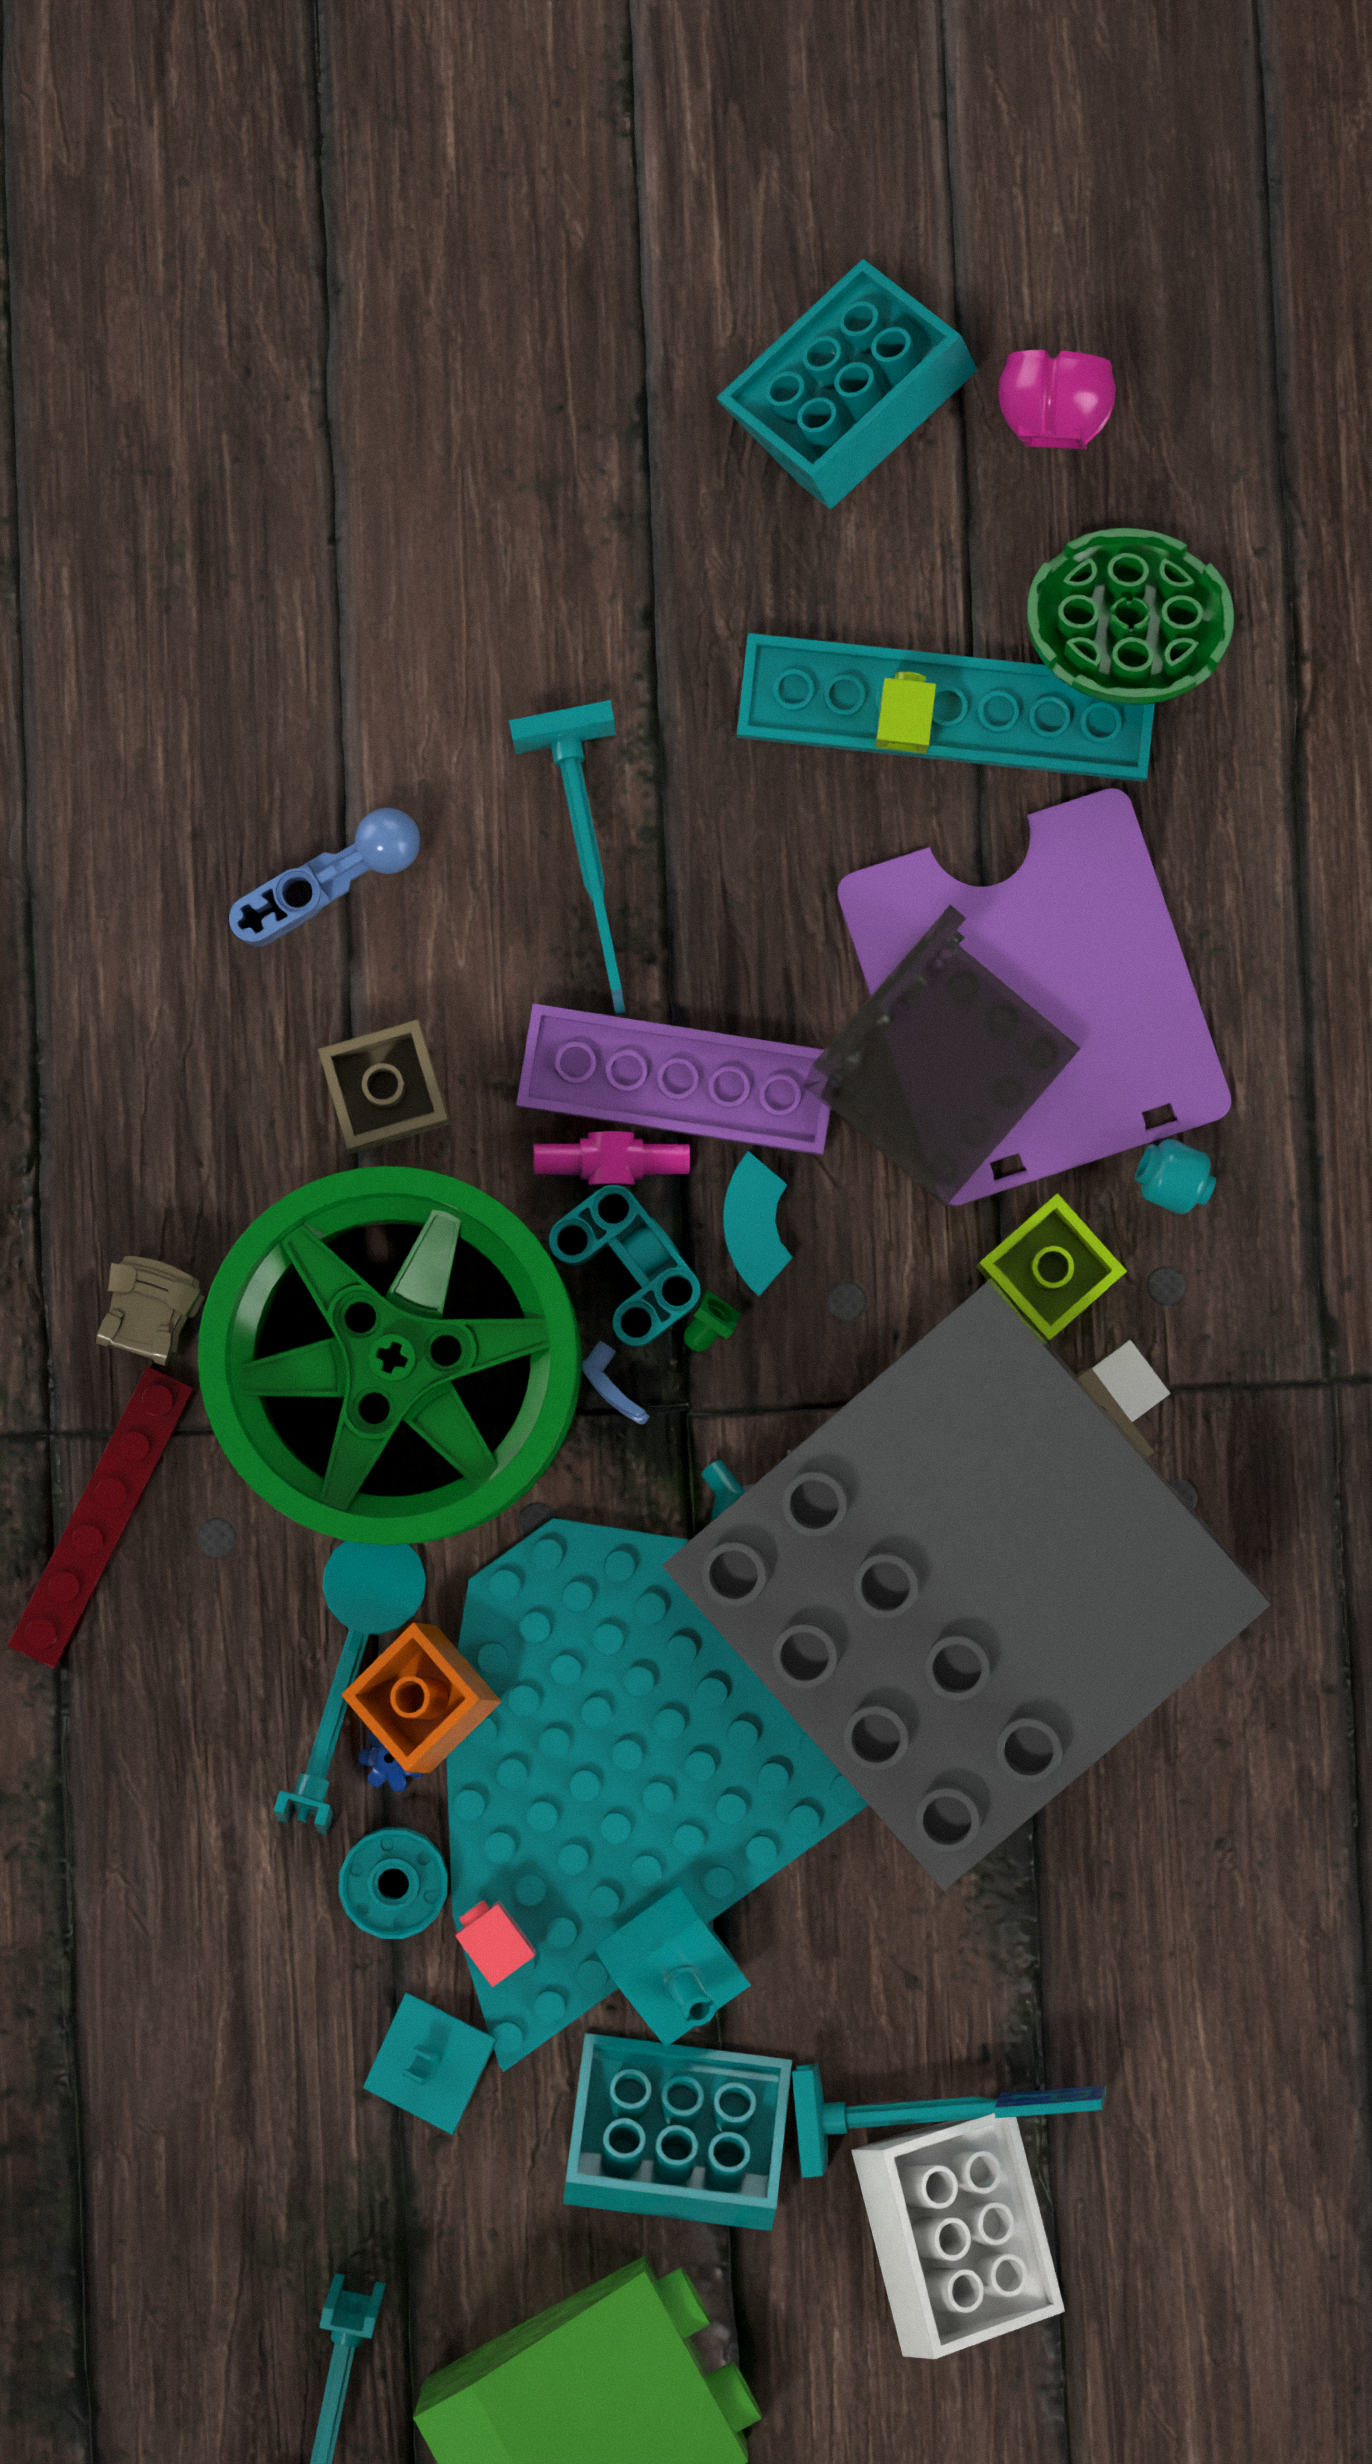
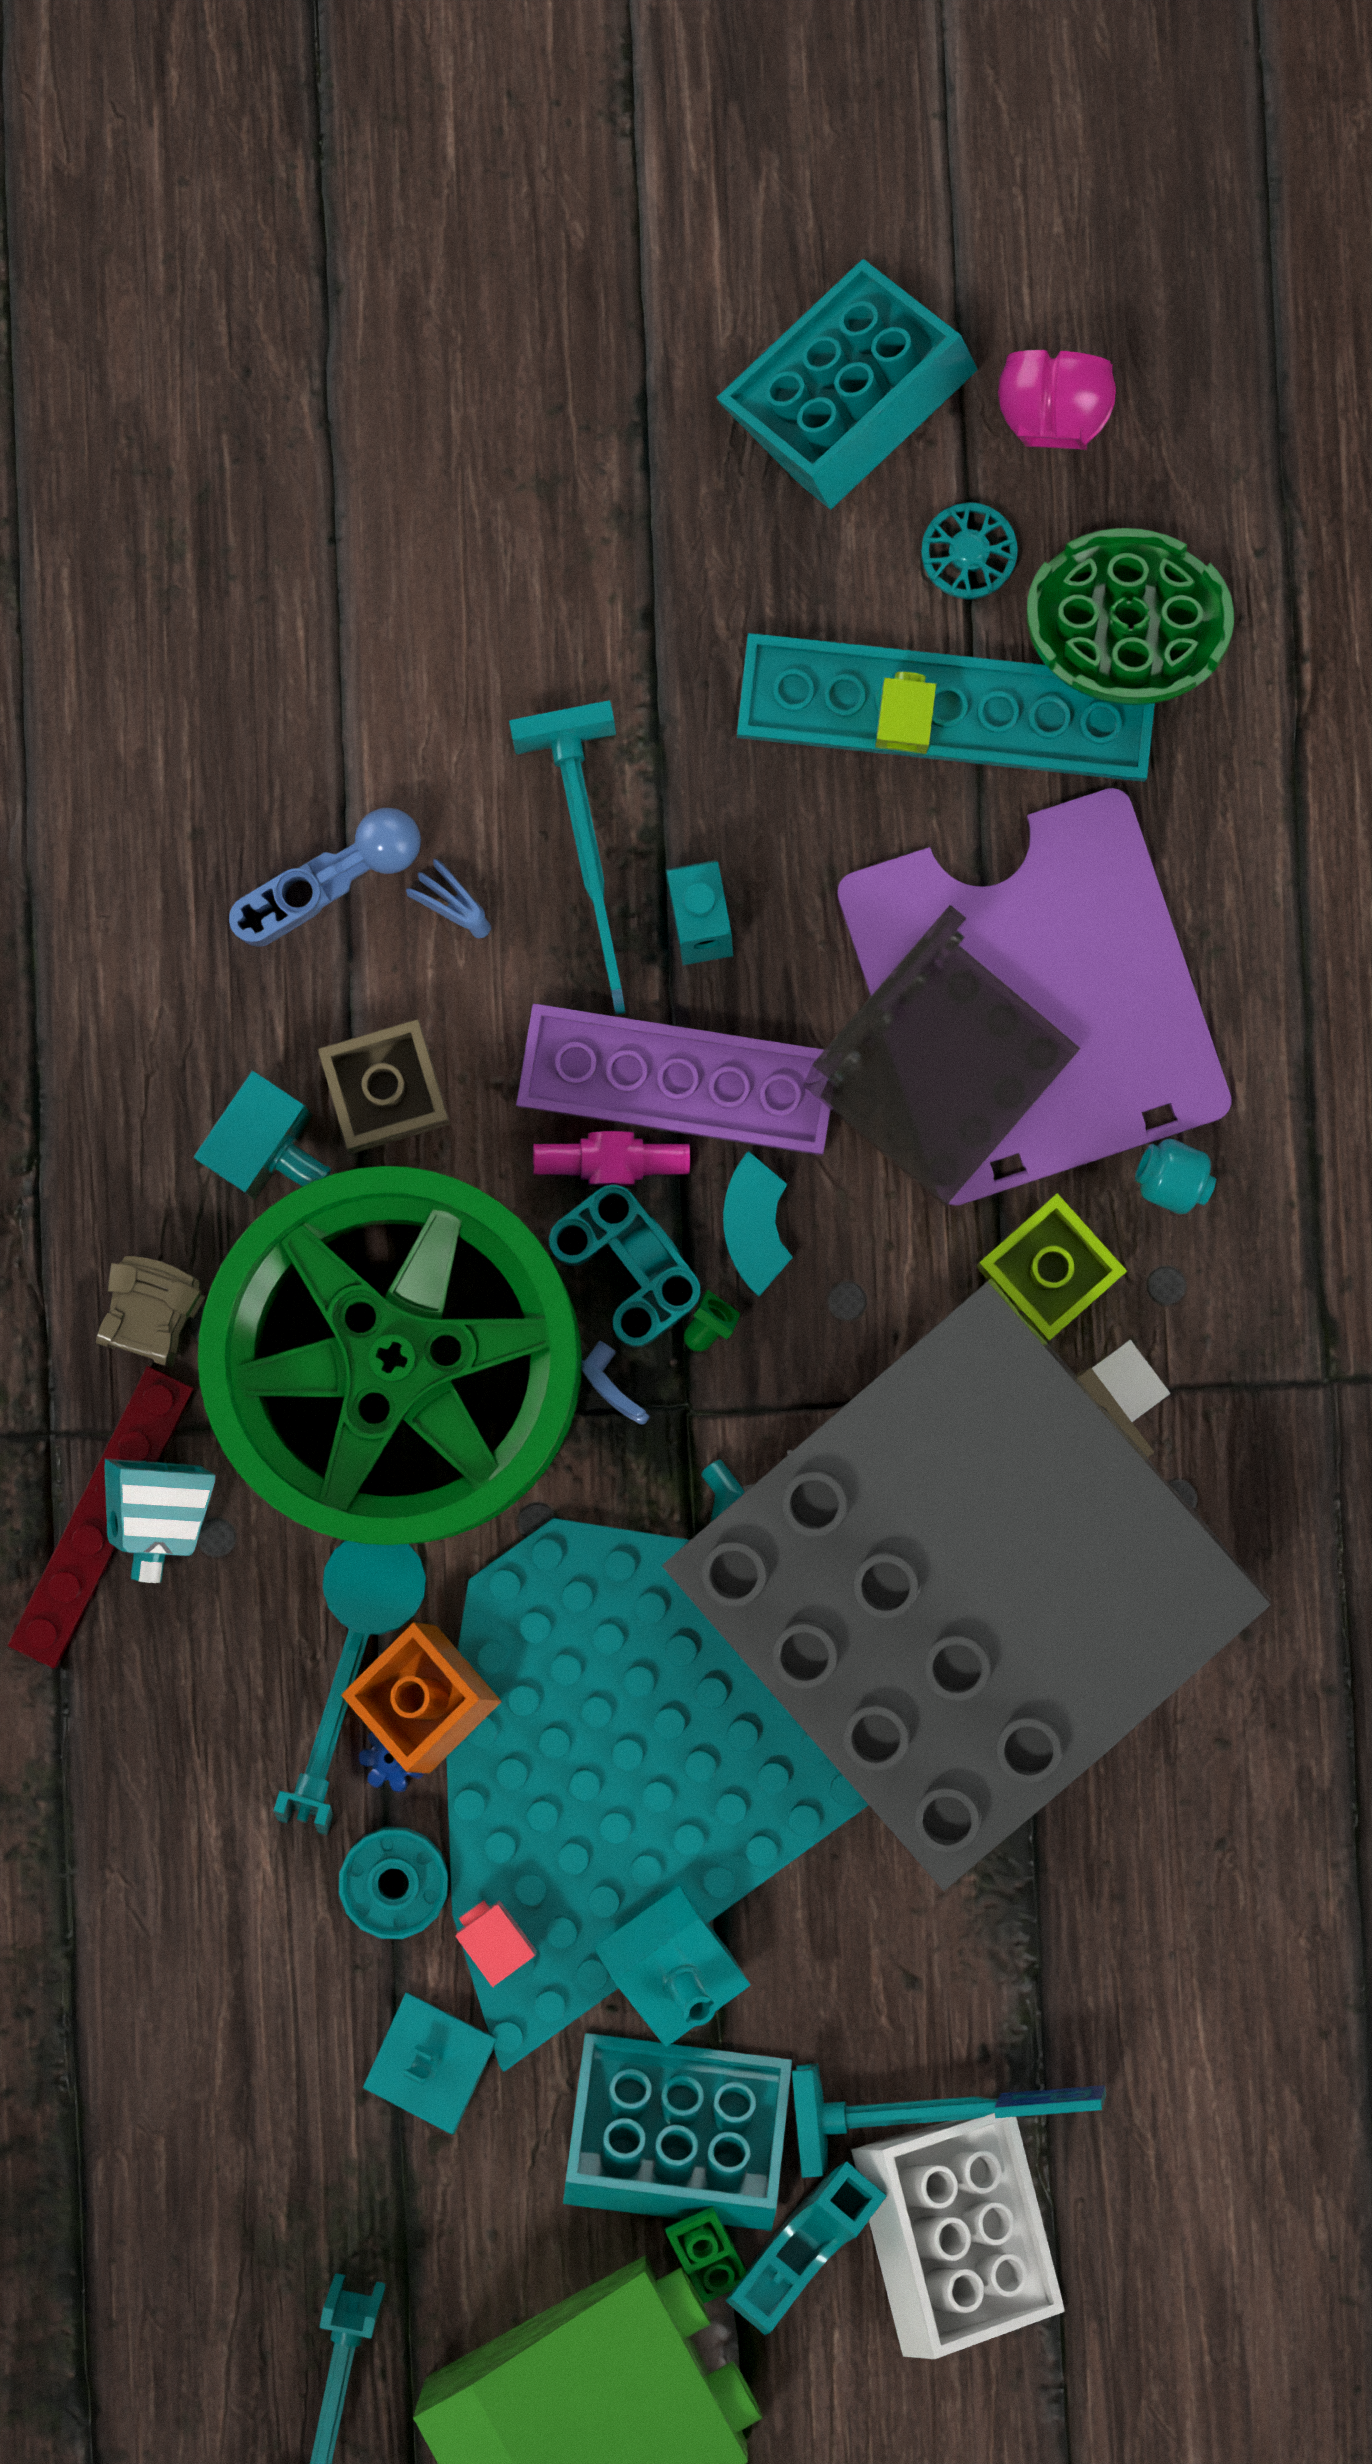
(155, 1511): none -> teal torso
(259, 1138): none -> teal brick
(460, 909): none -> medium blue piece
(700, 912): none -> teal torso
(707, 2254): none -> green slope
(803, 2244): none -> teal arch
(969, 550): none -> teal wheel

